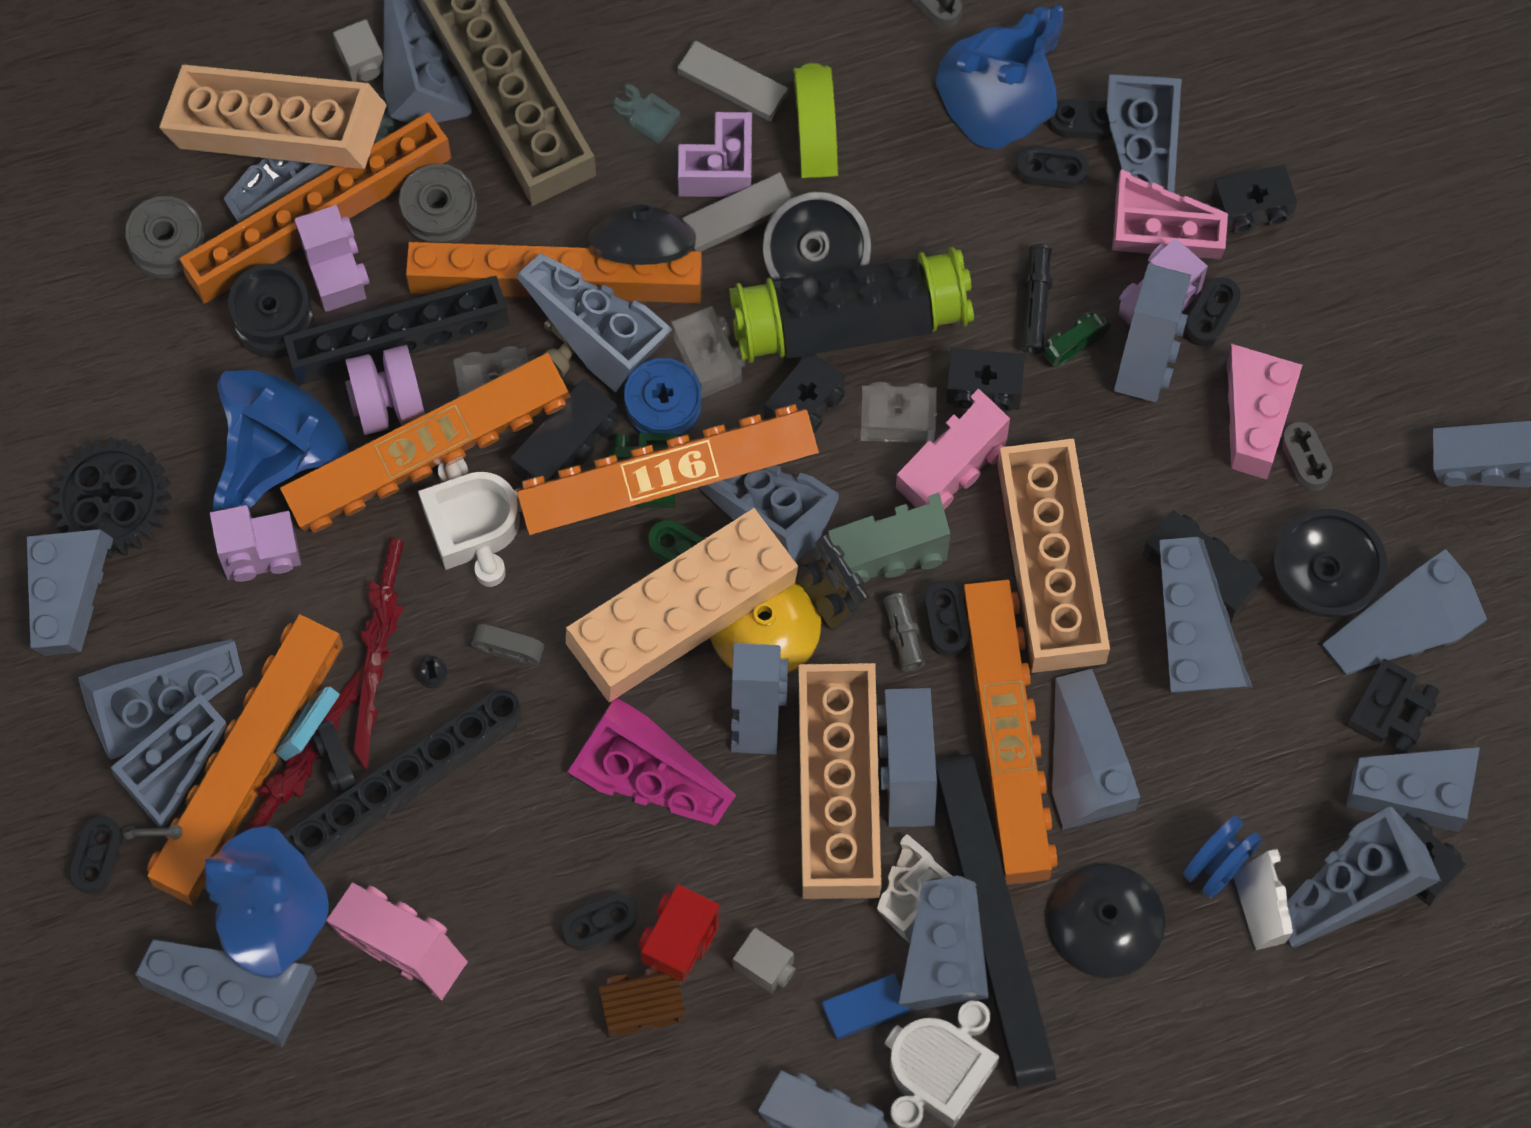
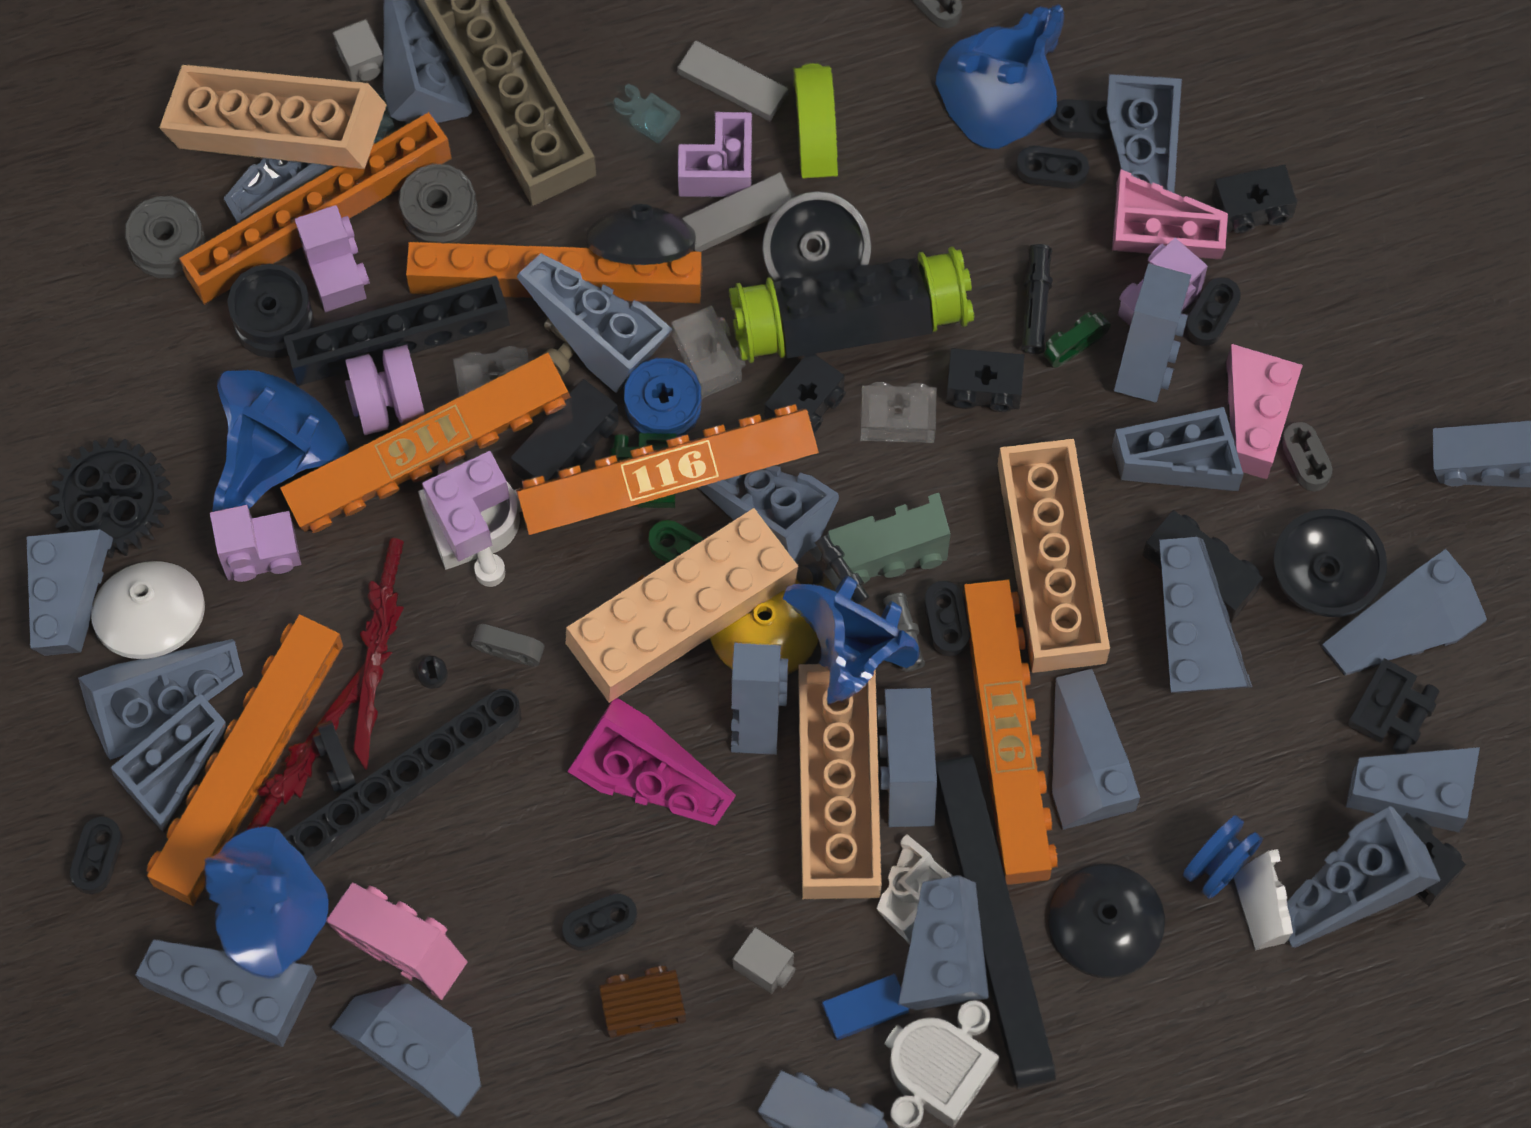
(150, 623): none -> white dish
(173, 832): dark grey hinge -> none
(307, 723): medium azure tile -> none
(415, 1042): none -> sand blue wedge
(459, 498): none -> lavender brick
(681, 933): red brick -> none
(851, 635): none -> blue animal
(956, 454): bright pink wedge -> none
(1180, 452): none -> sand blue wedge

